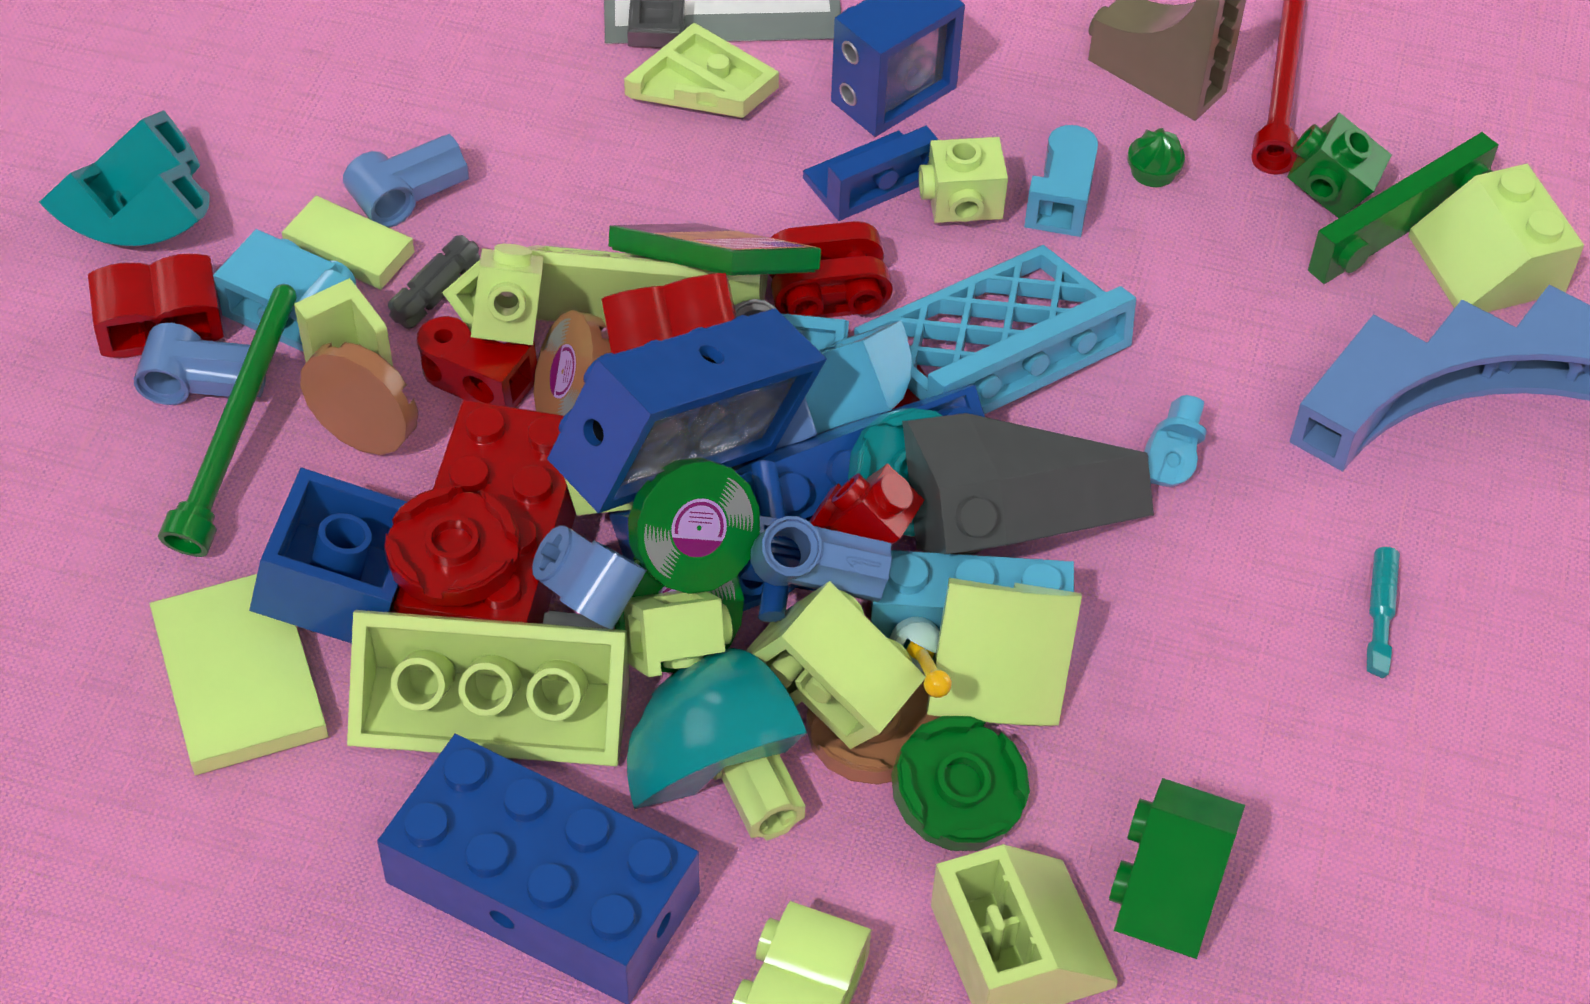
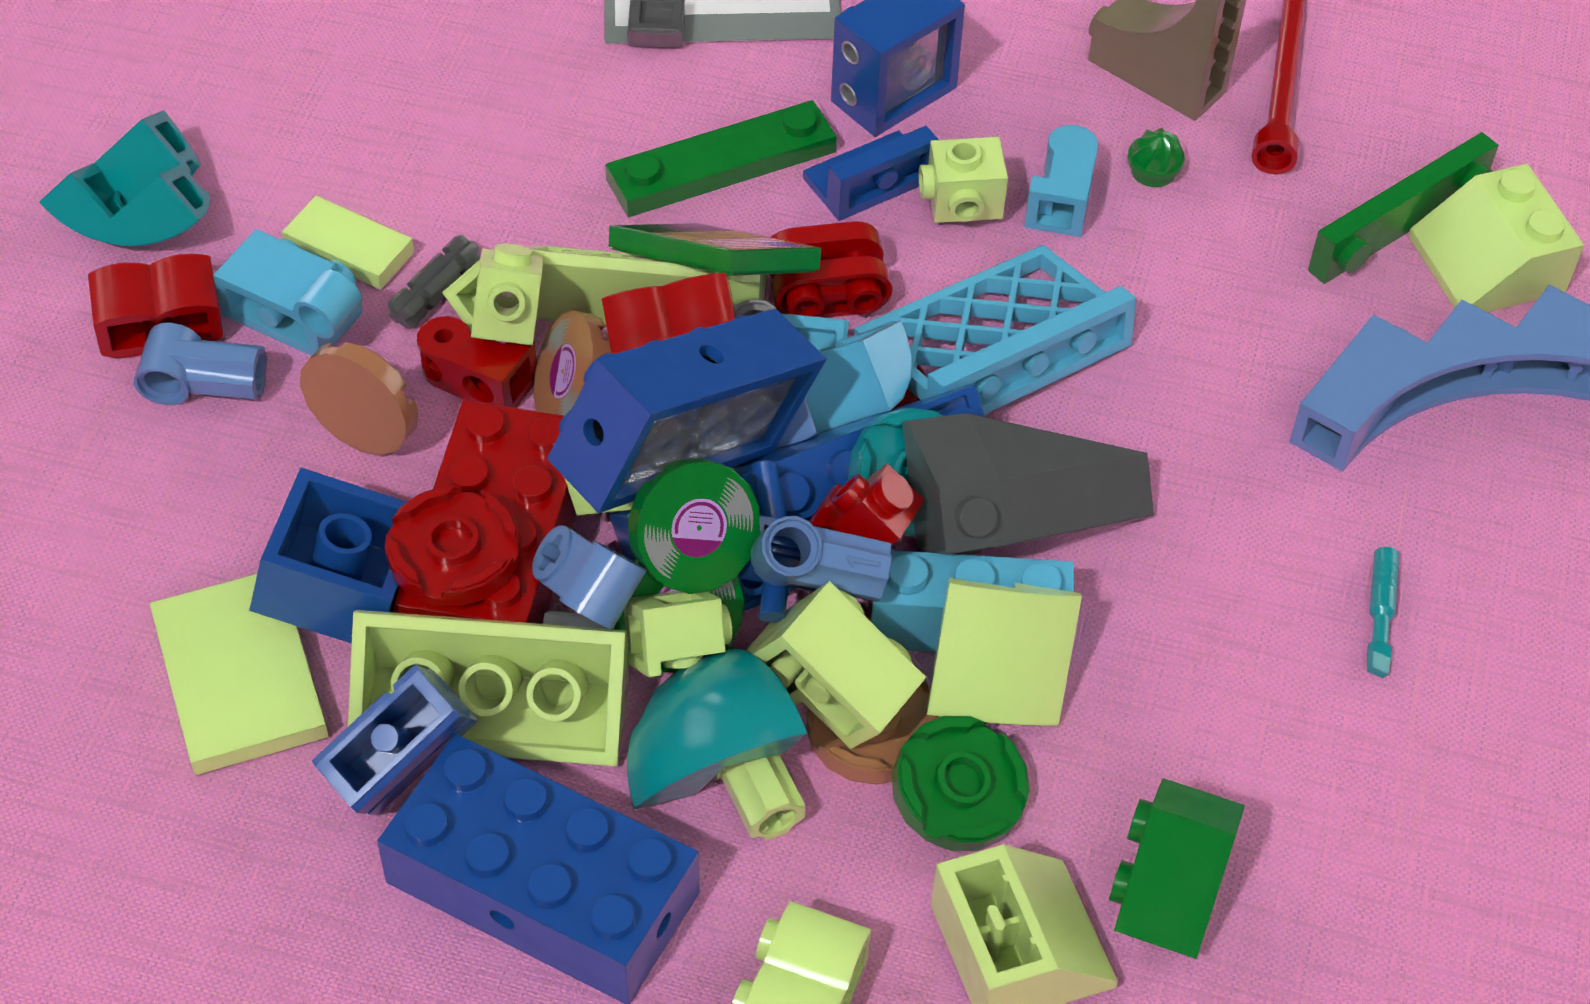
(190, 526): green piece -> none
(339, 317): yellowish green panel -> none
(391, 186): medium blue piece -> none
(394, 741): none -> blue brick
(703, 75): yellowish green wing -> none
(720, 158): none -> green plate
(922, 650): hinge -> none
(1175, 442): medium azure piece -> none
(1338, 164): green brick -> none

